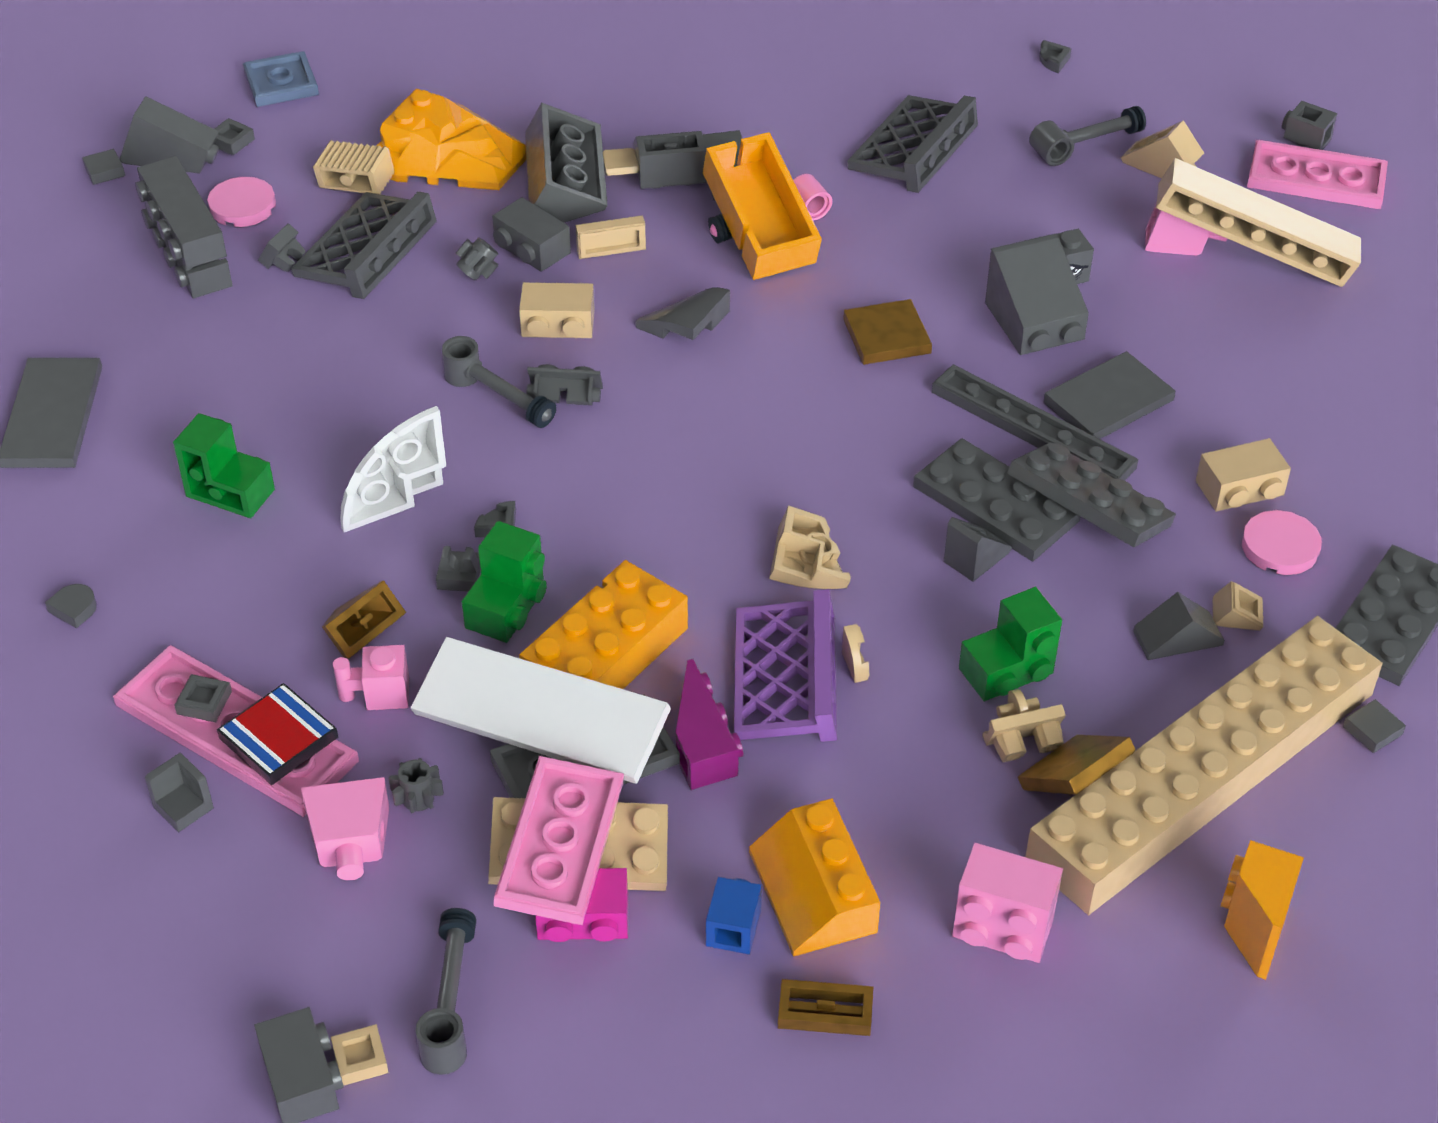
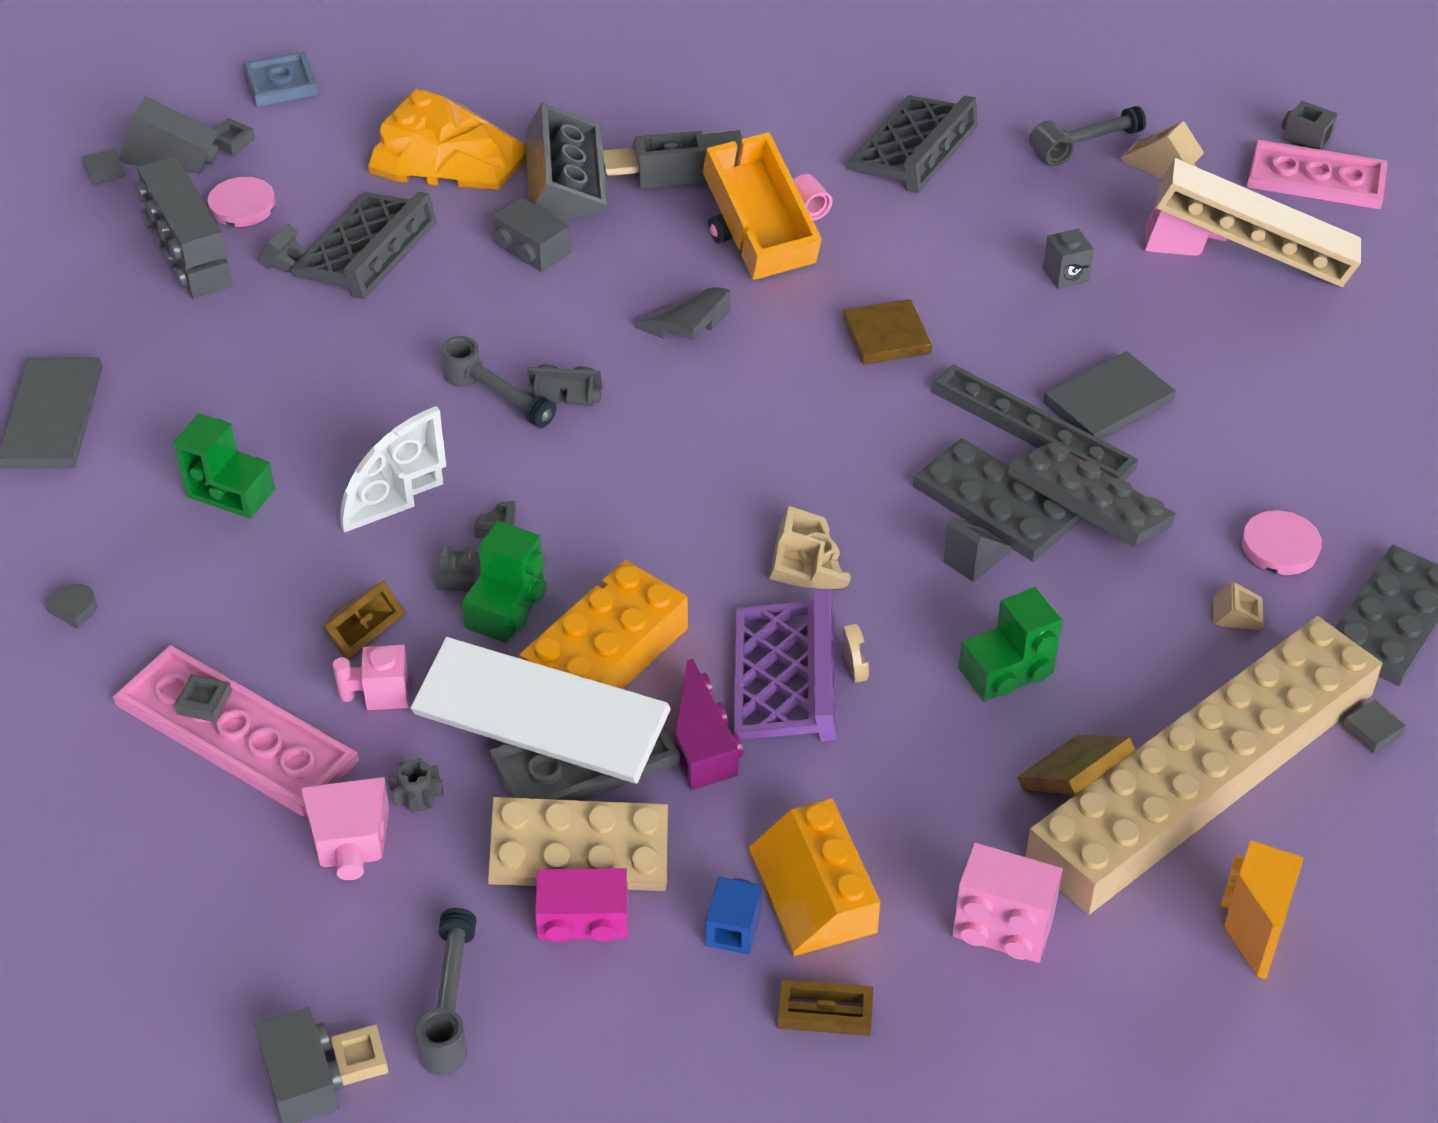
(179, 792): dark grey panel -> none
(277, 733): tile -> none
(354, 167): tan brick -> none
(477, 258): dark grey gear -> none
(557, 310): tan brick -> none
(559, 840): bright pink tile -> none
(610, 237): tan tile -> none
(1023, 719): tan hips -> none
(1035, 295): dark grey slope -> none
(1054, 55): dark grey tile -> none
(1177, 628): dark grey slope -> none
(1243, 474): tan brick -> none

